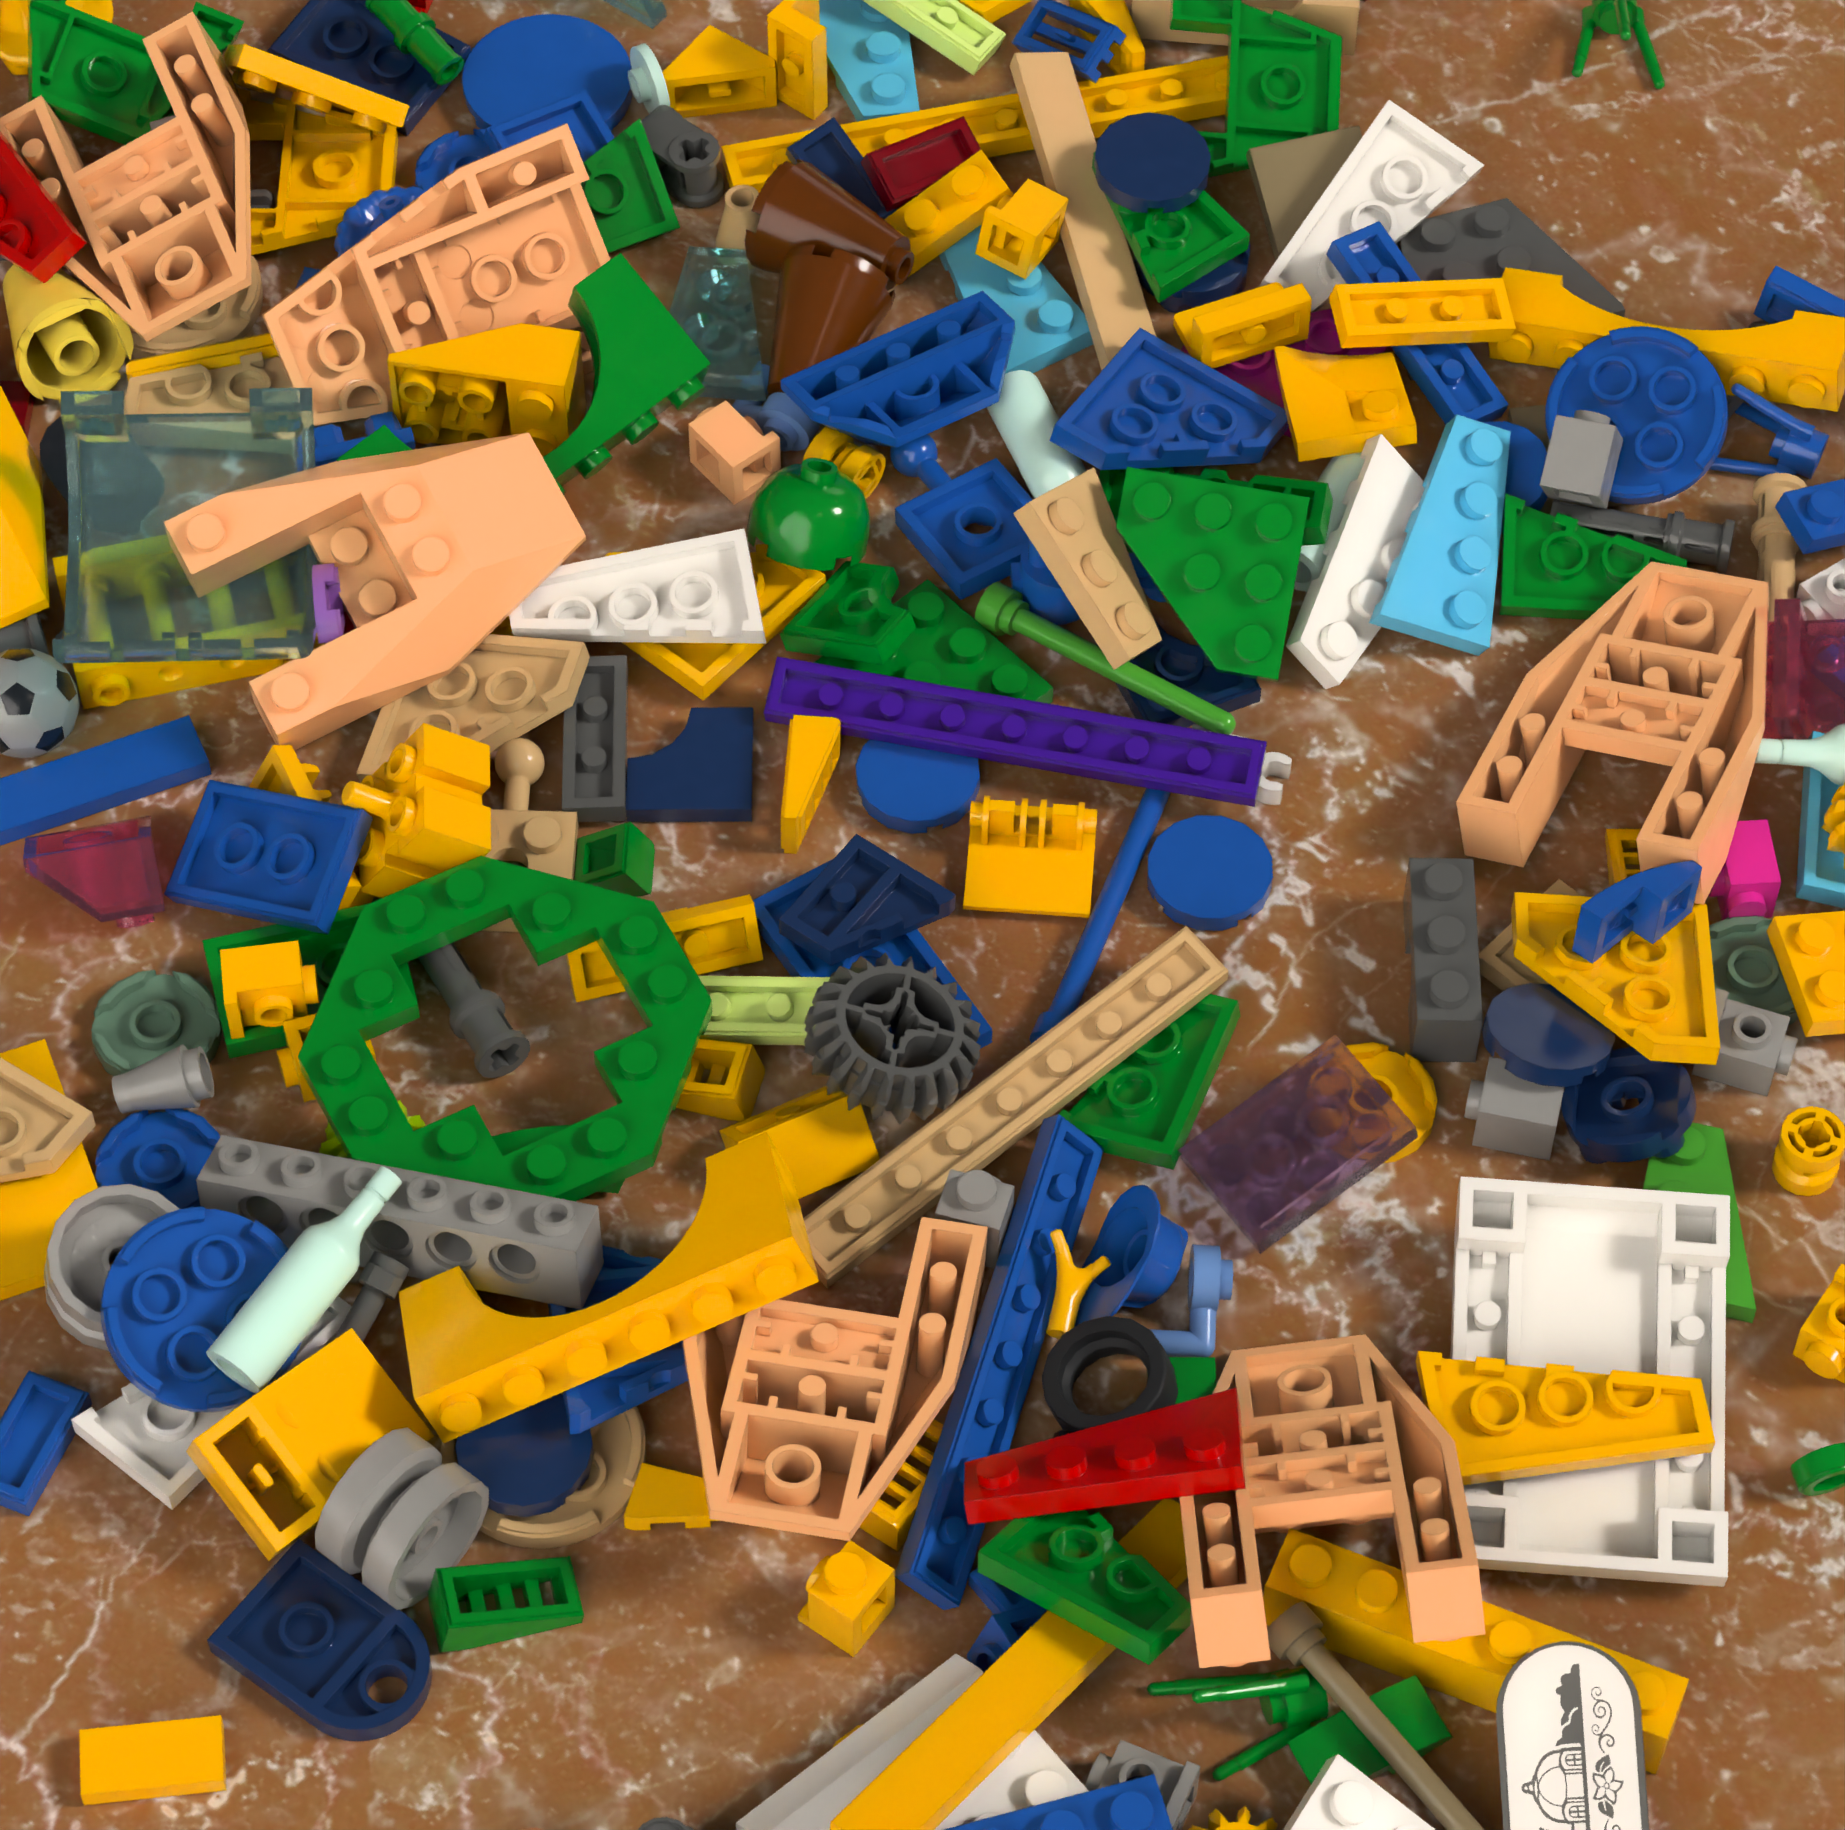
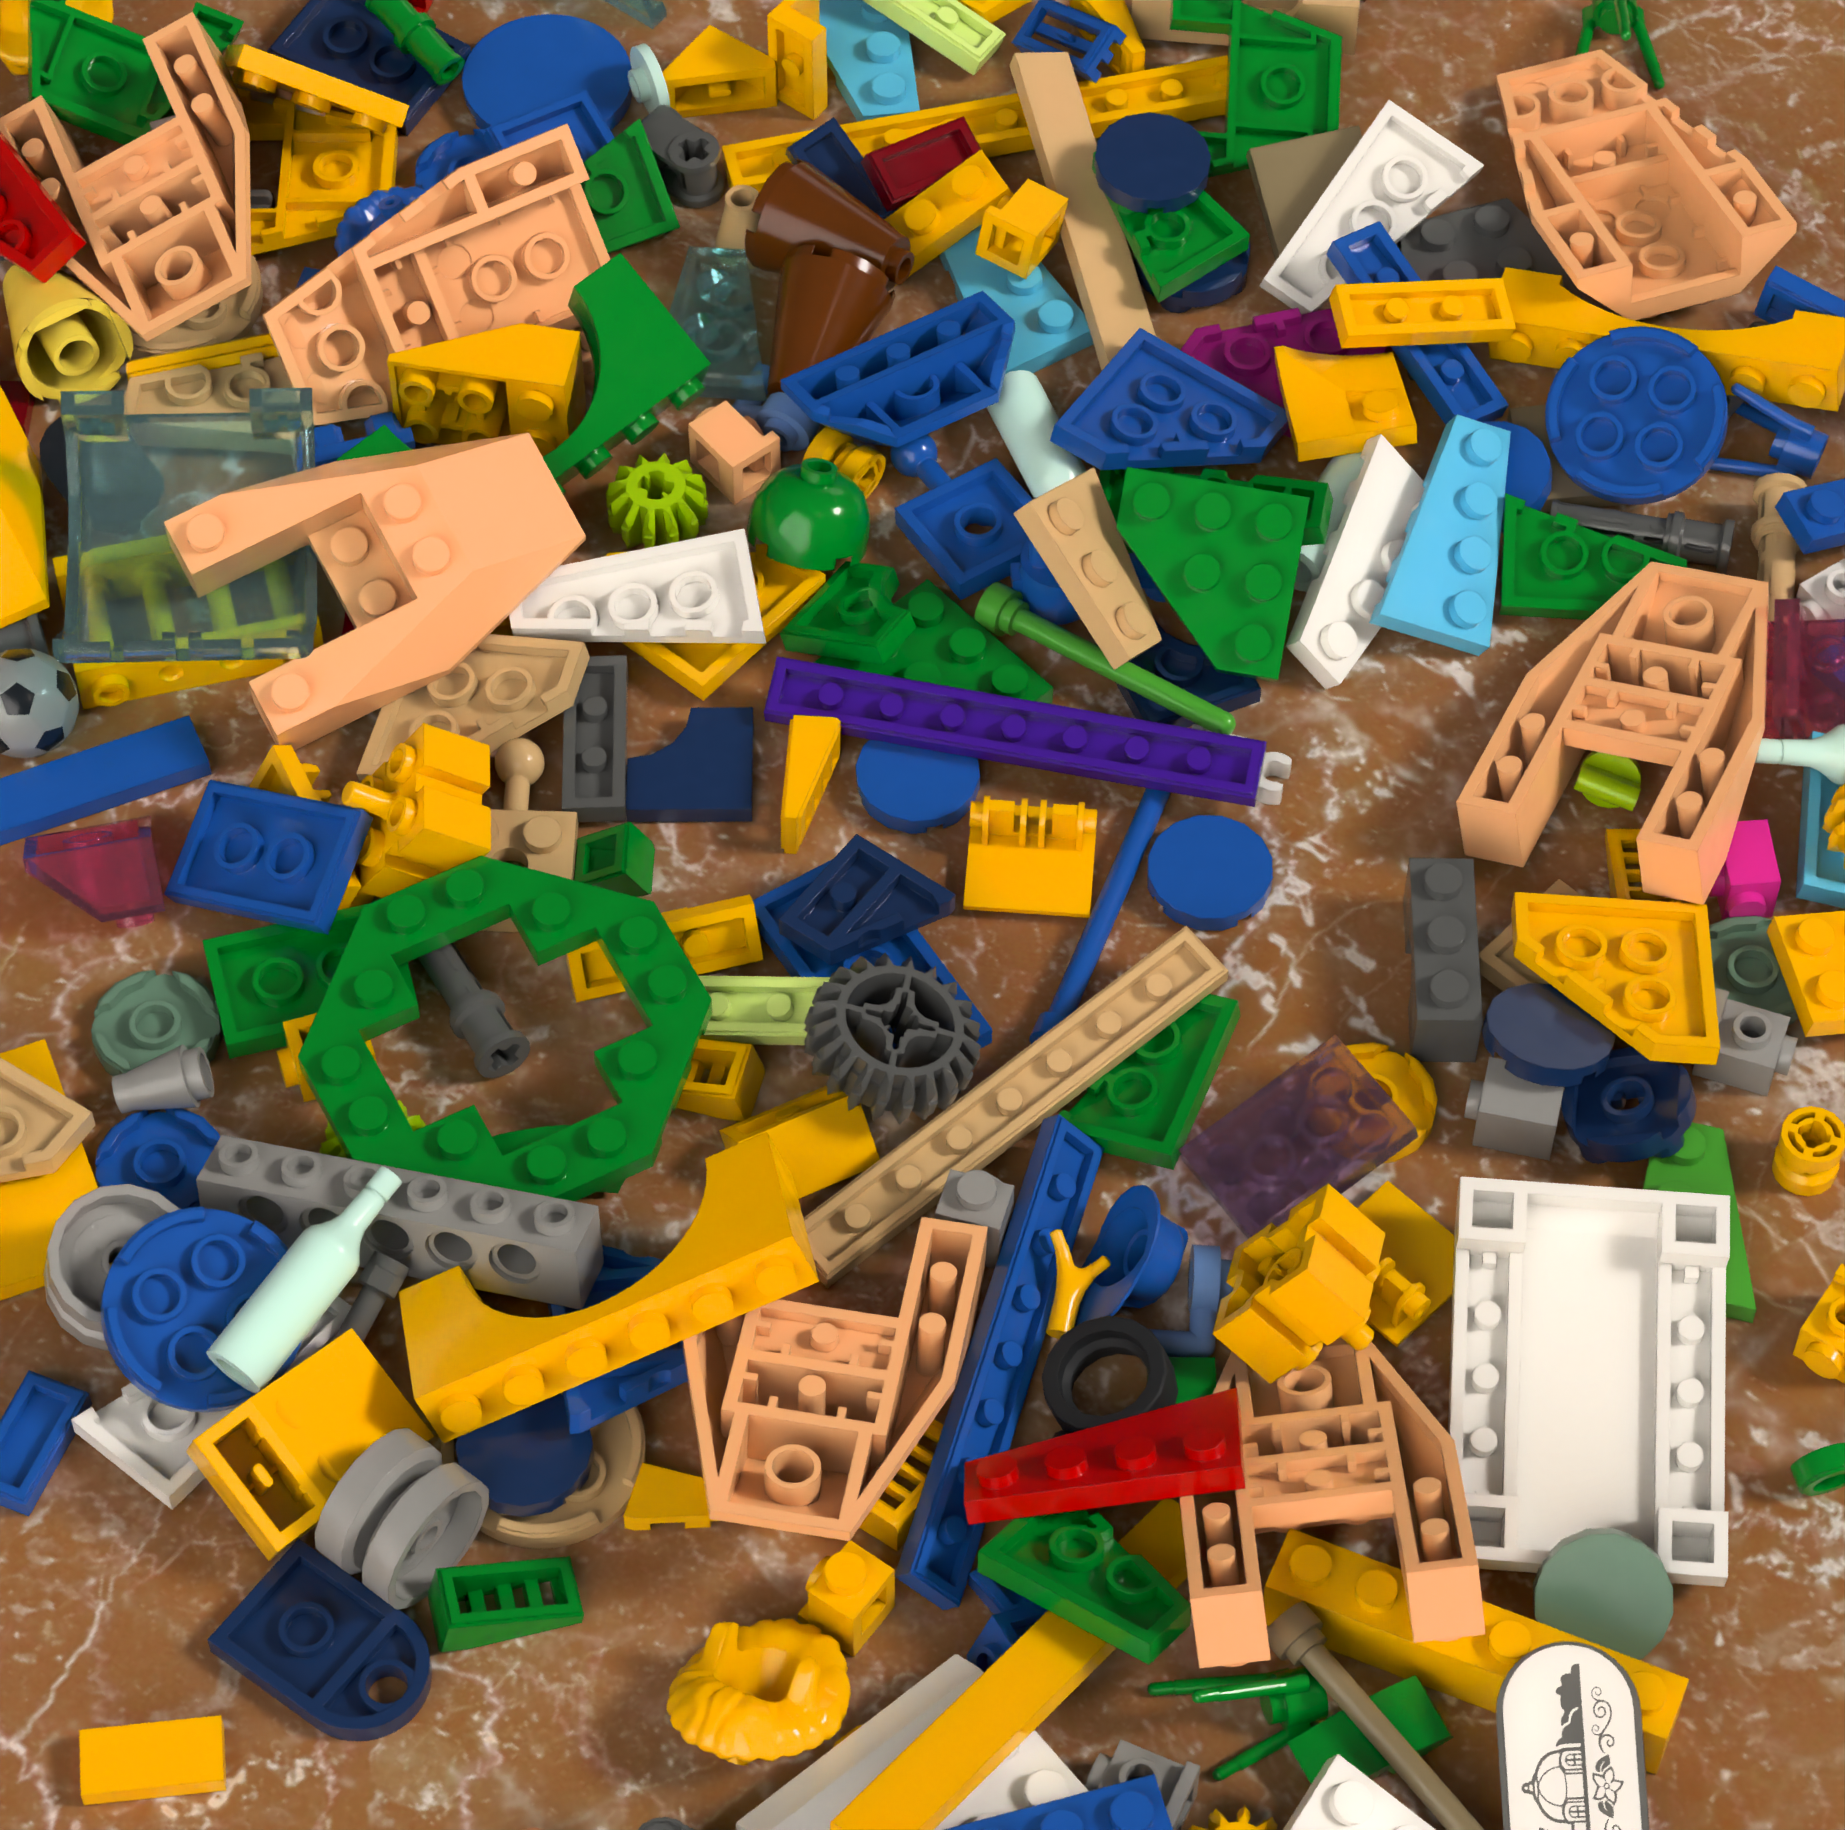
(266, 985): yellow brick -> none
(327, 602): medium lavender tile -> none
(656, 502): none -> lime gear
(761, 1691): none -> yellow piece
(1245, 324): yellow panel -> none
(1301, 1286): none -> yellow brick
(1413, 1263): none -> yellow hinge
(1560, 1419): yellow wing -> none
(1582, 459): light grey brick -> none
(1605, 1591): none -> sand green tile
(1609, 780): none -> lime plate
(1632, 192): none -> light nougat wedge
(1642, 903): blue slope -> none

